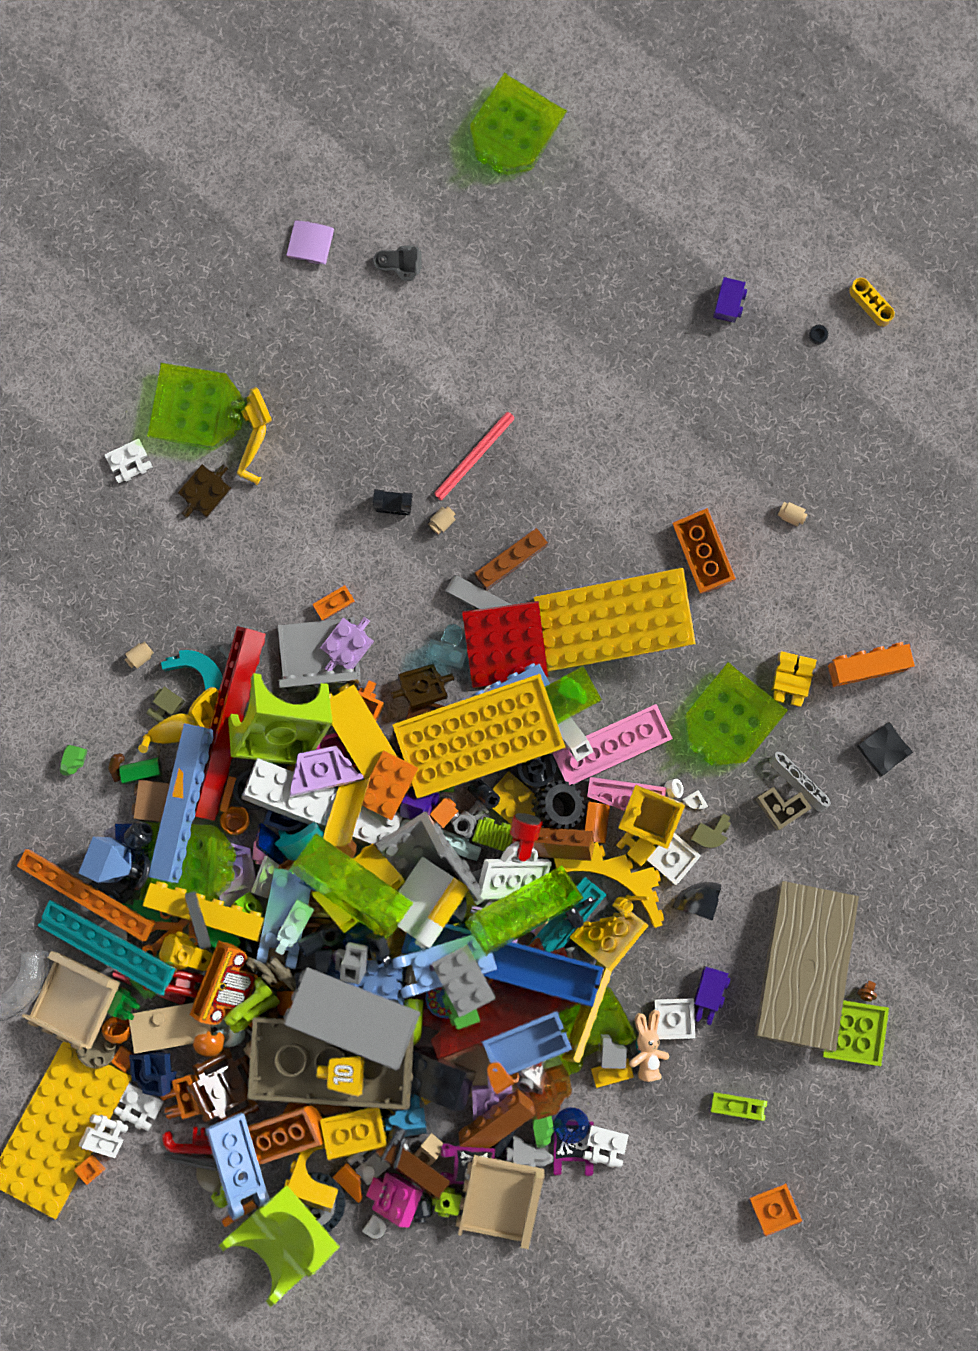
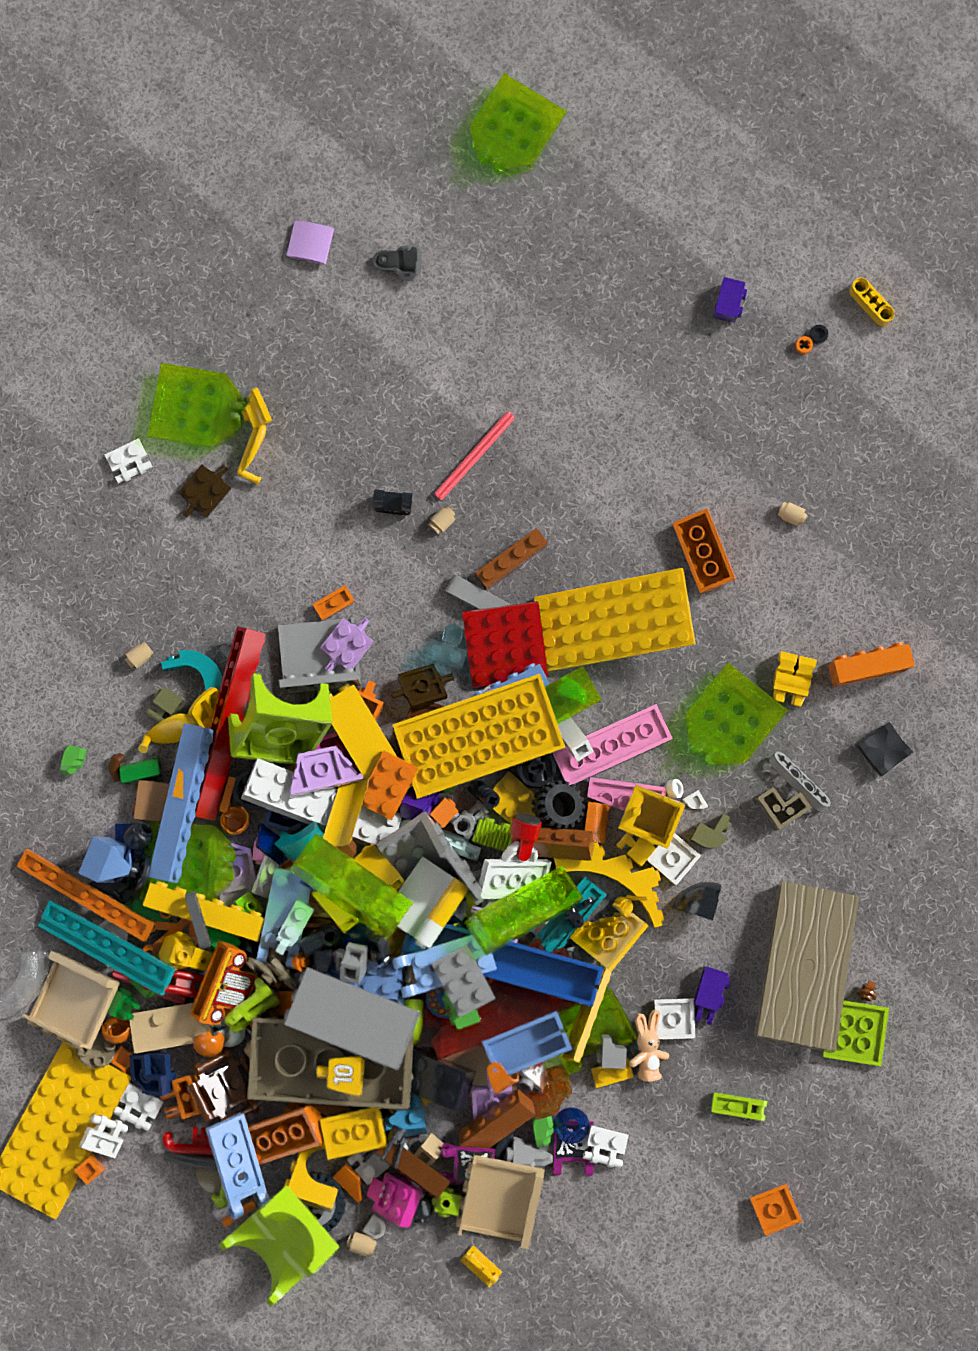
(300, 962): none -> orange plate
(361, 1244): none -> tan brick
(481, 1266): none -> yellow hinge
(804, 351): none -> orange bush

